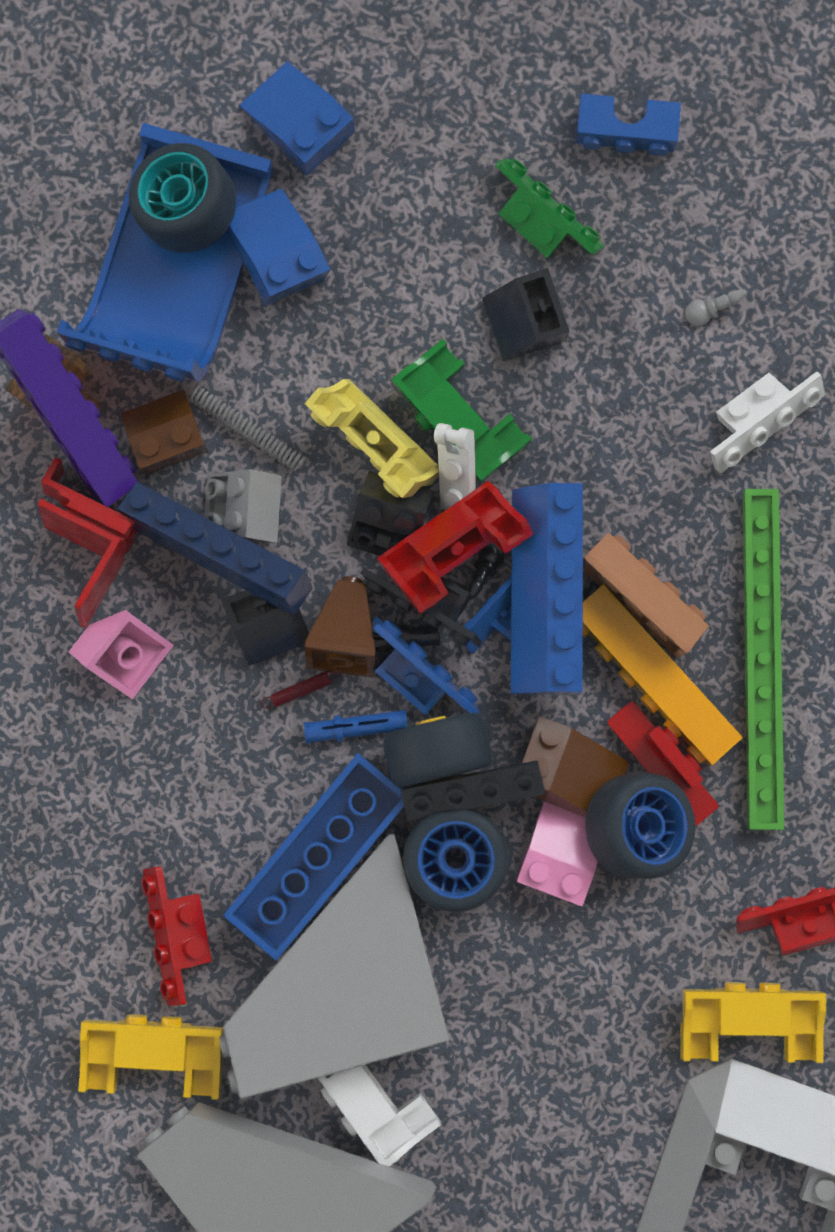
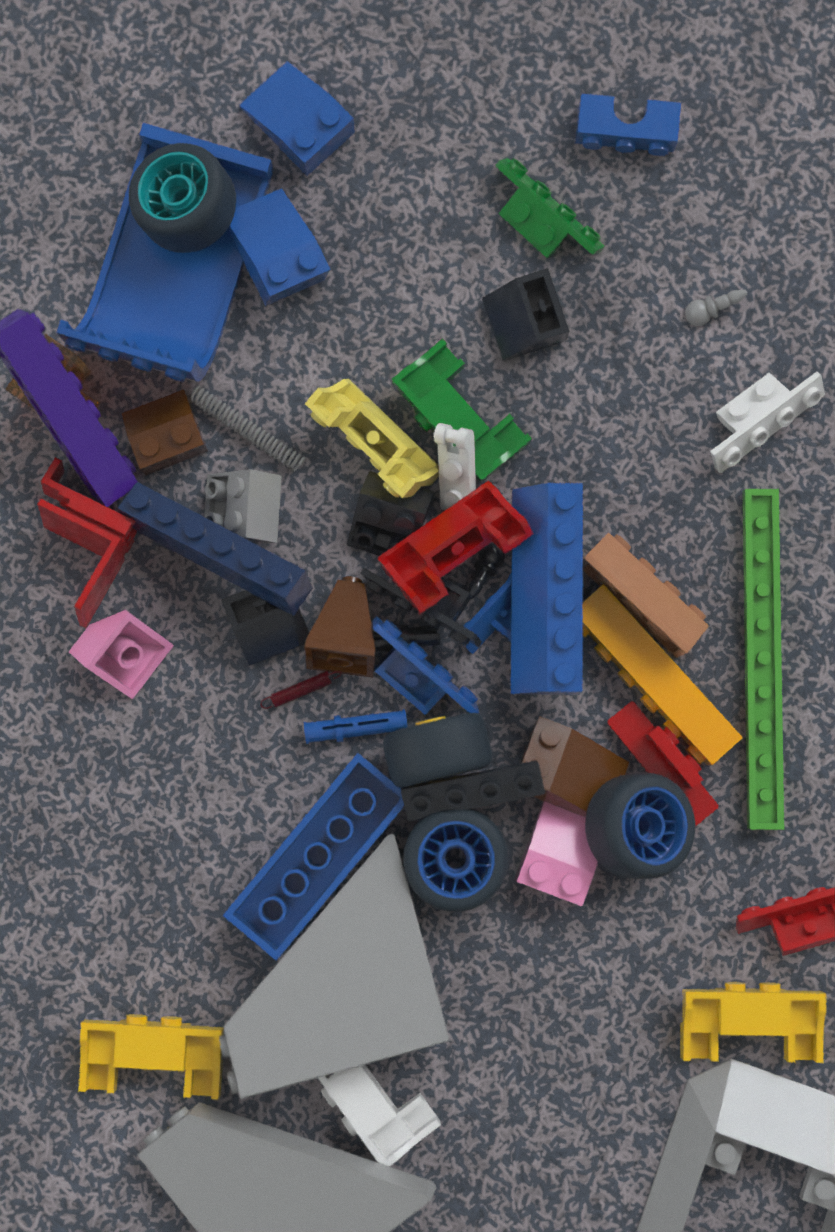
(178, 934): red bracket -> none

